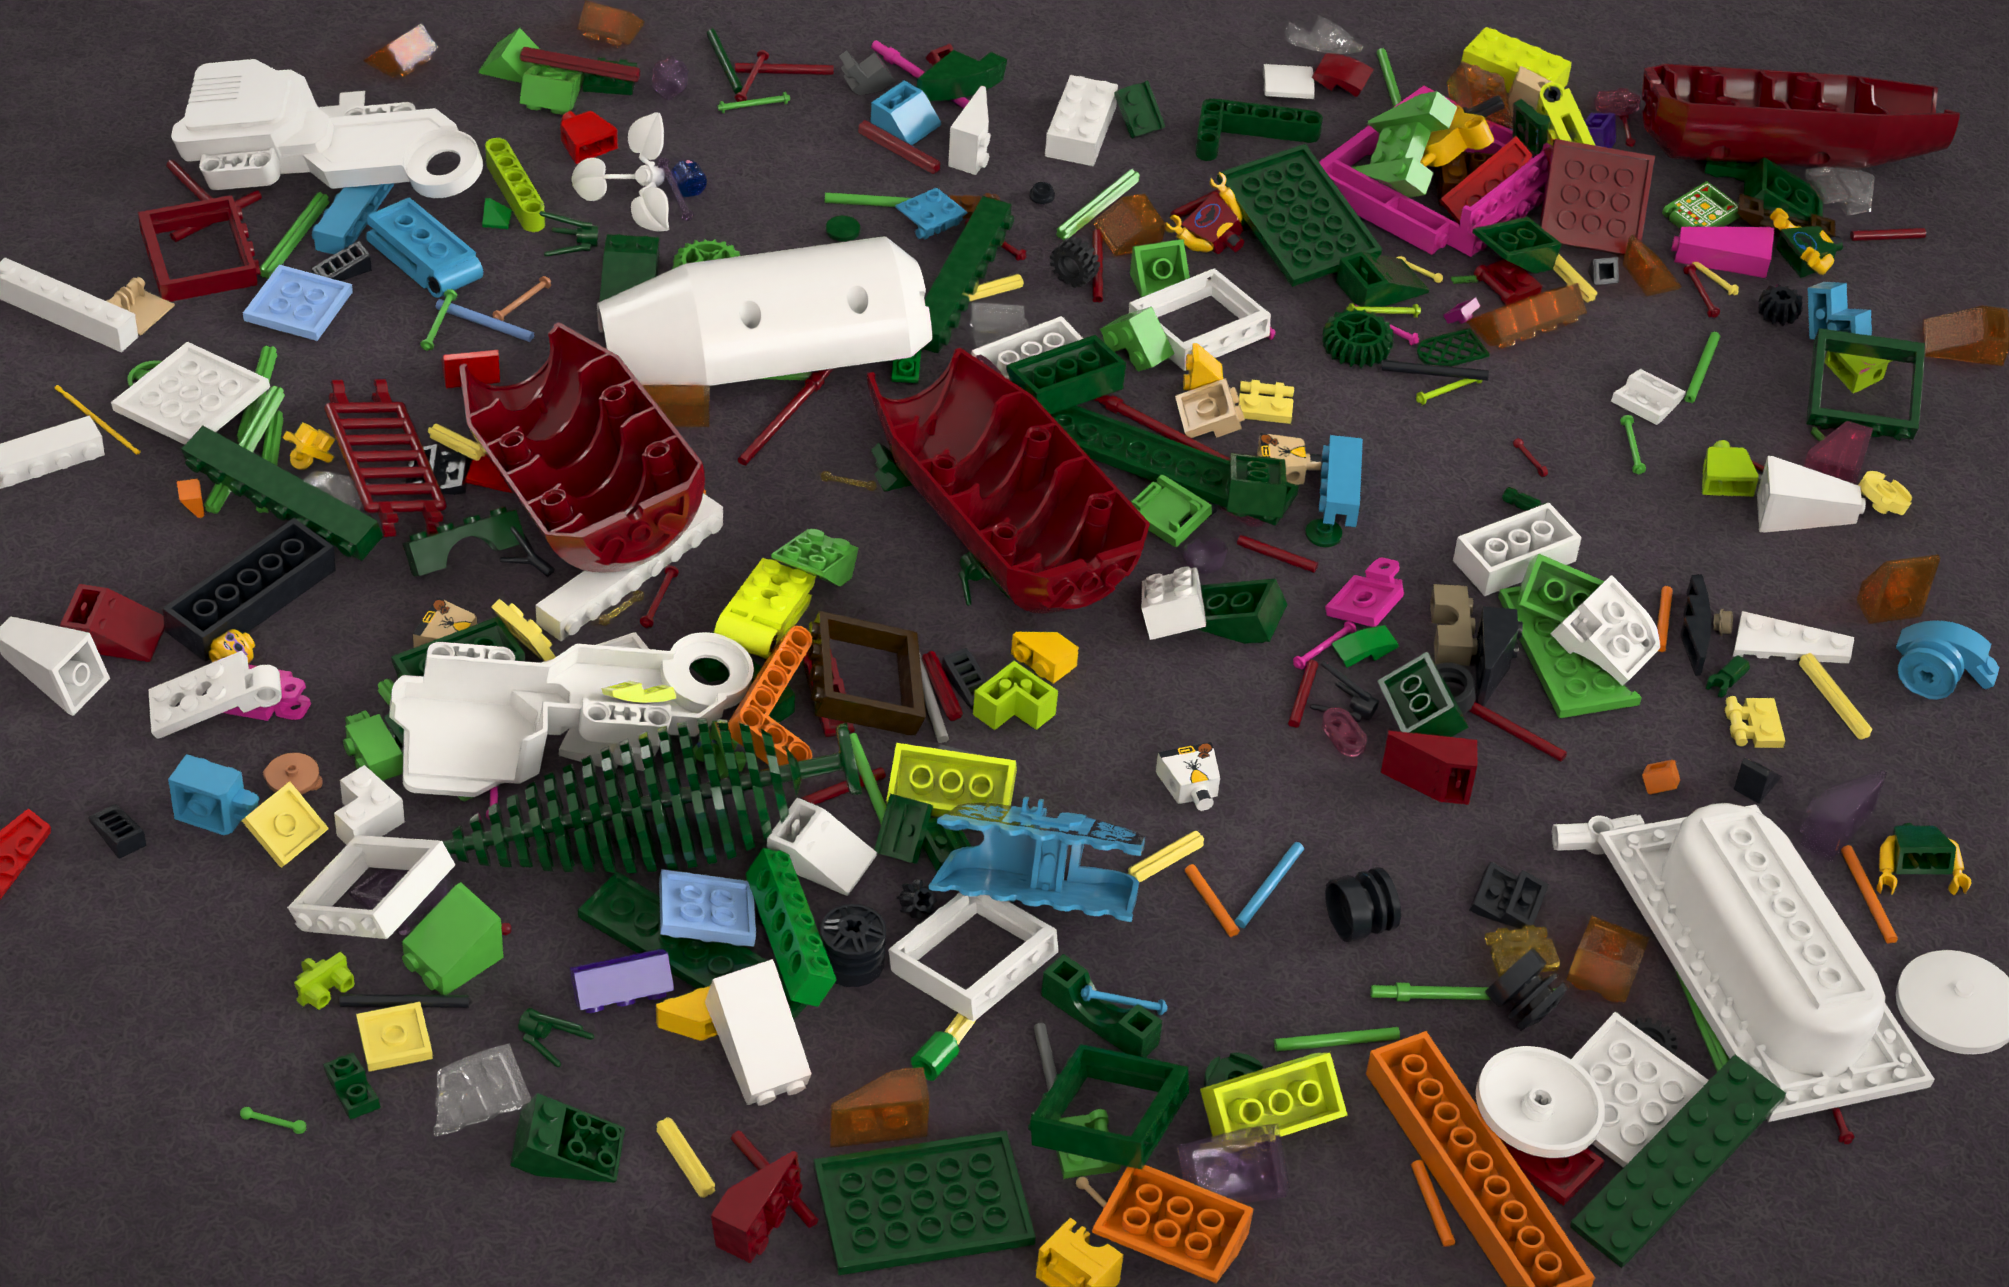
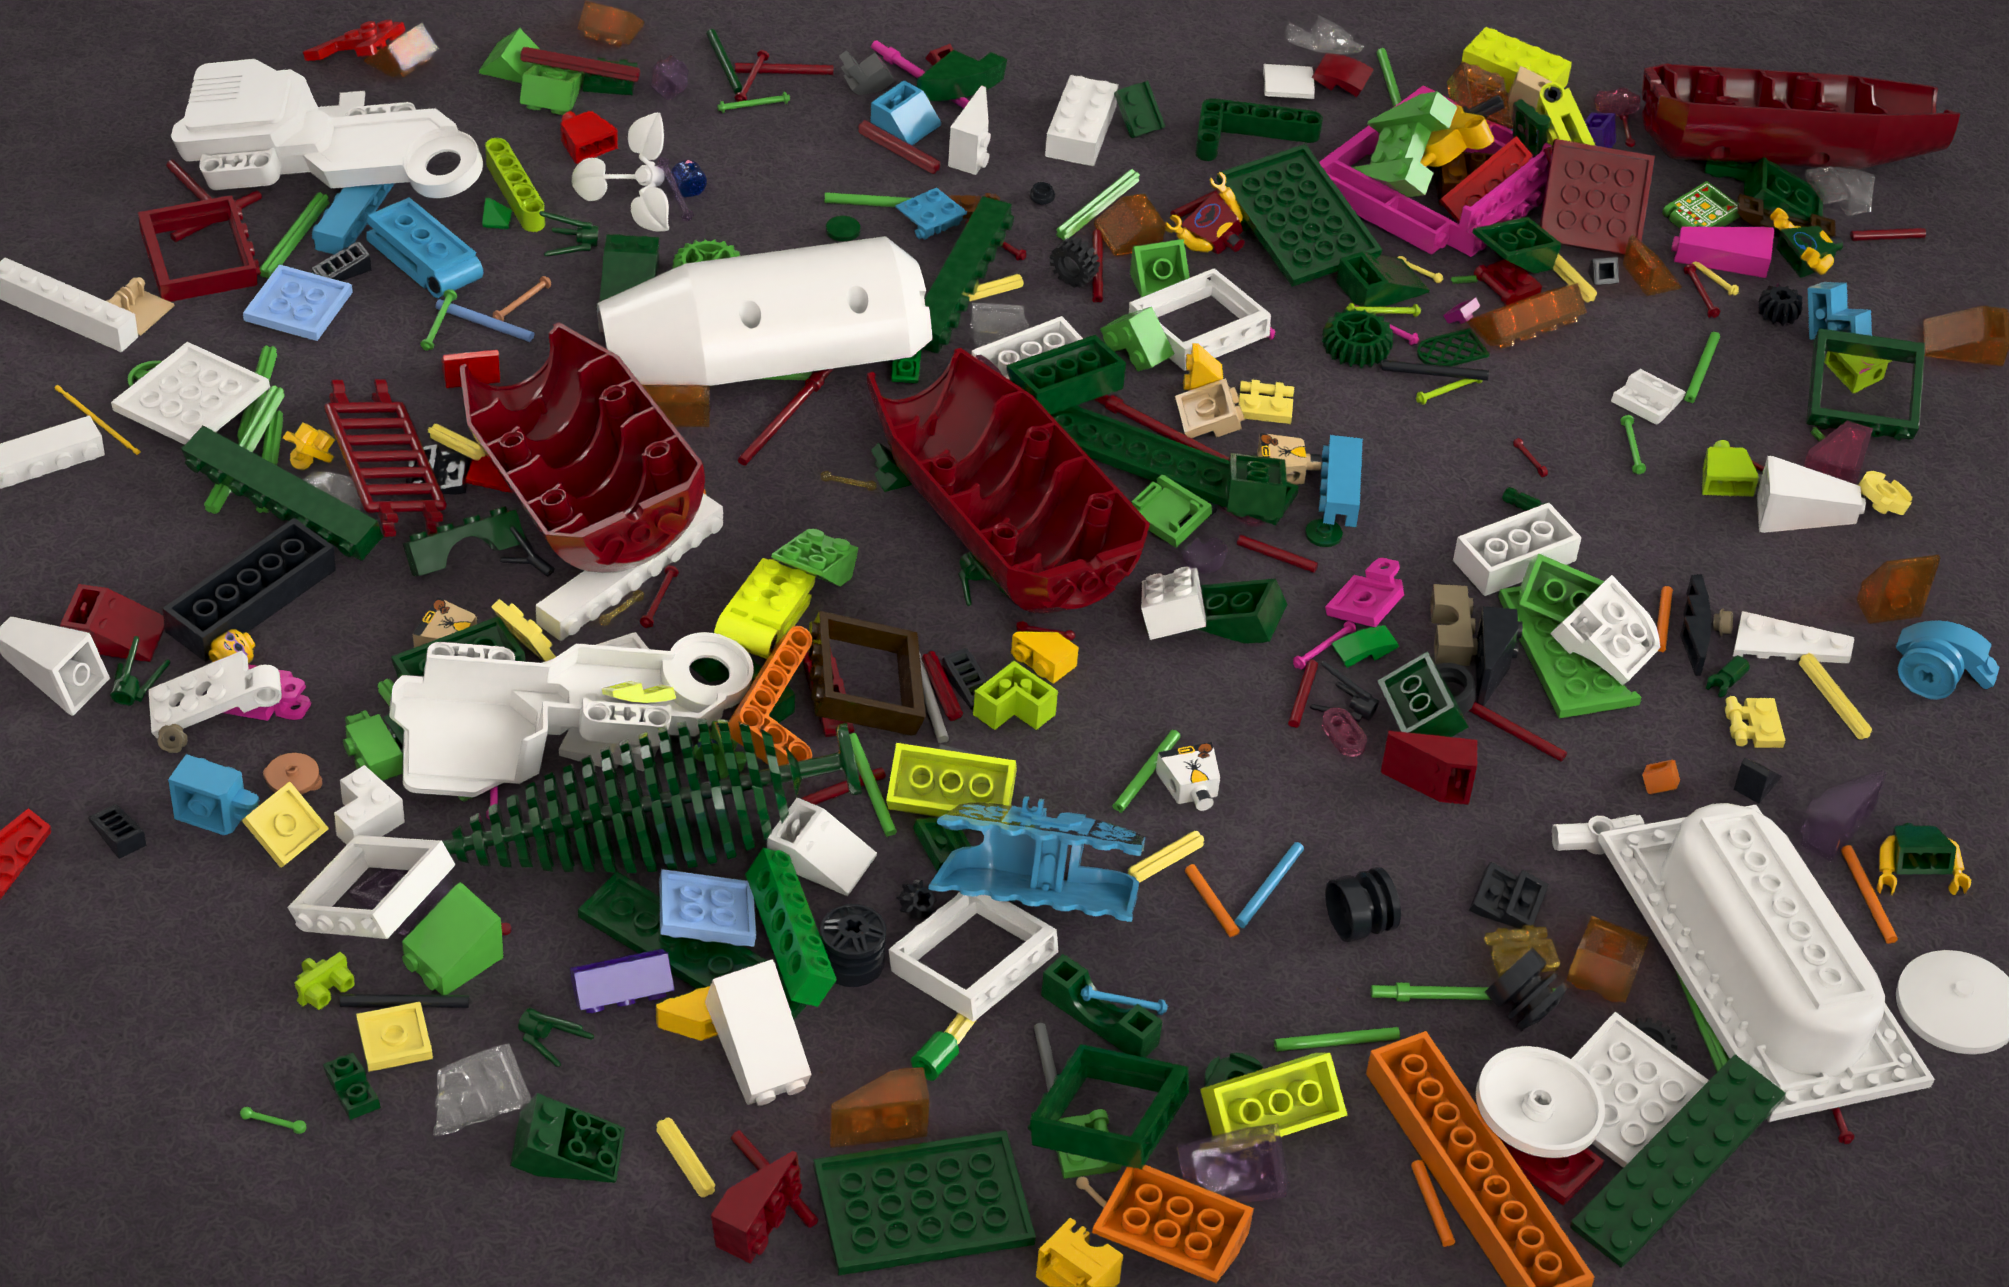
(126, 686): none -> dark green plant
(164, 738): none -> dark tan plate
(191, 496): orange slope -> none
(362, 40): none -> red wing
(903, 828): dark green plate -> none
(1023, 627): none -> dark red hinge
(1145, 772): none -> bright green piece

